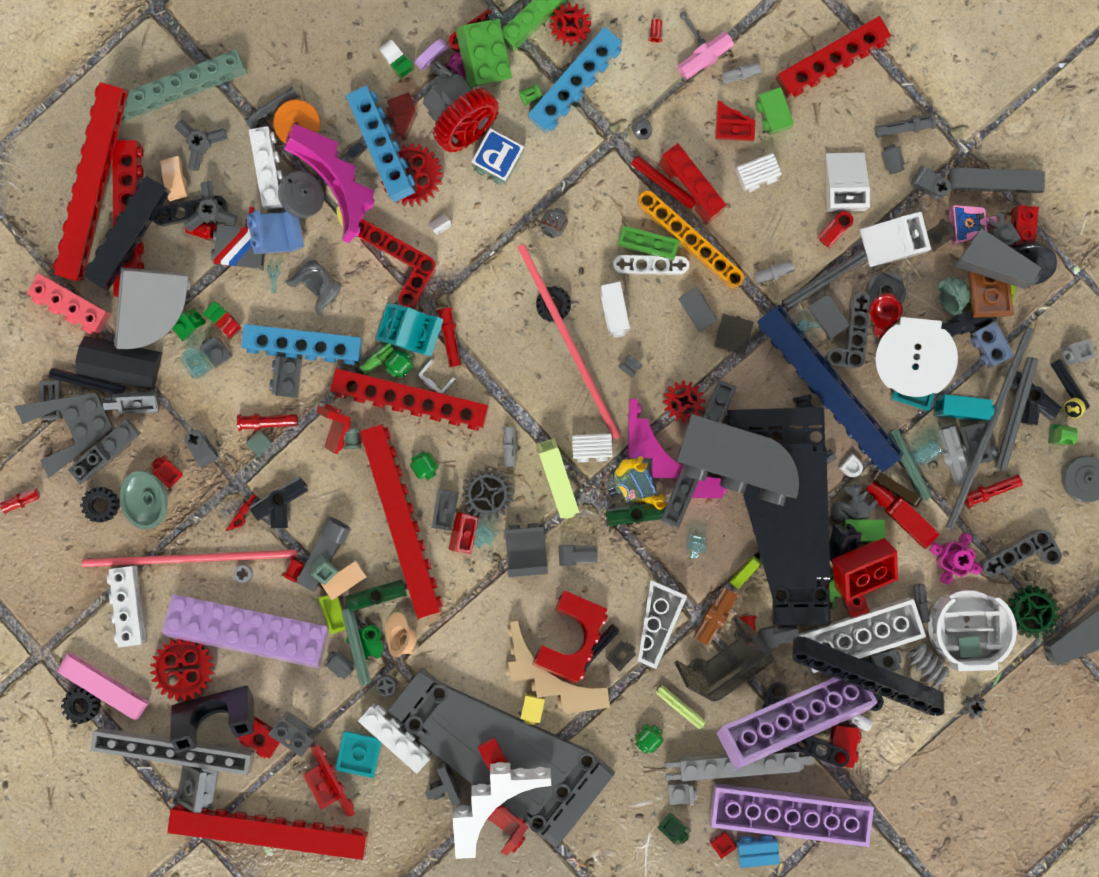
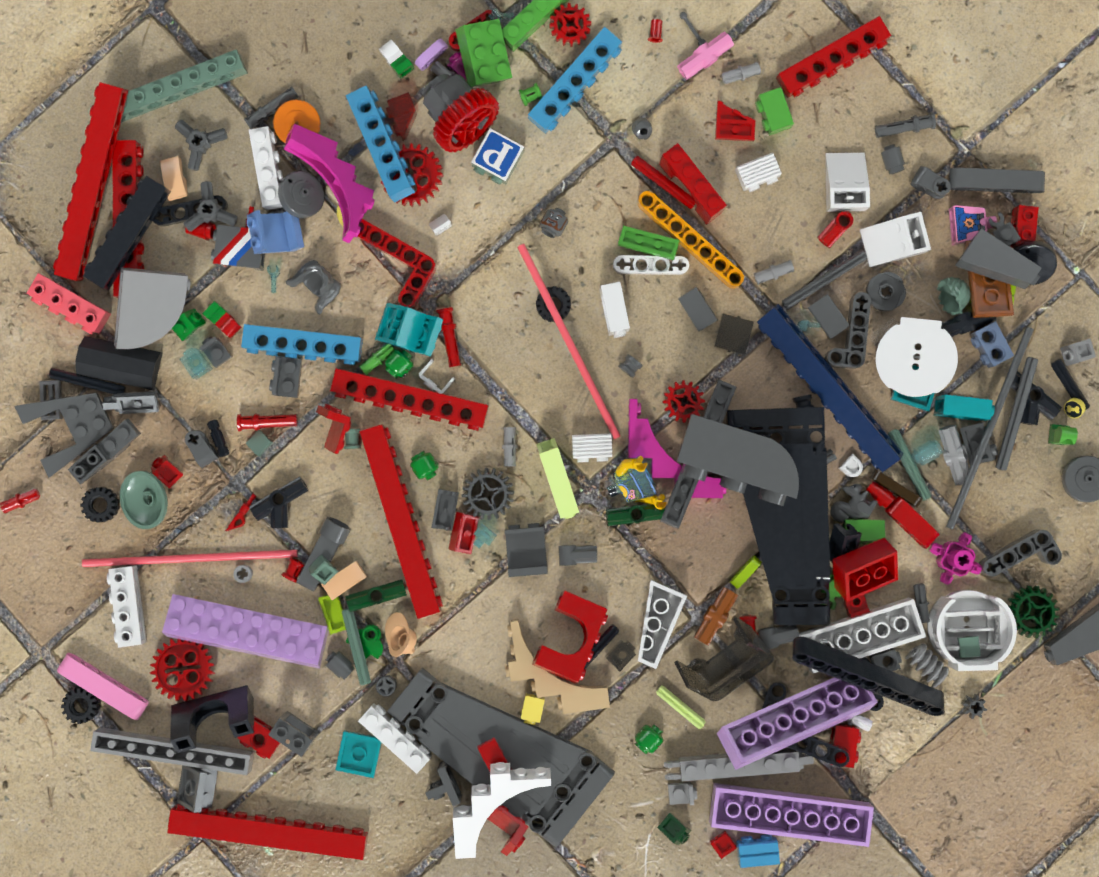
(218, 438): none -> black axle
(324, 784): red bracket -> none
(696, 546): clear light blue tile -> none
(884, 313): red hair -> none
(940, 234): clear smoke bracket -> none
(983, 493): red pin -> none

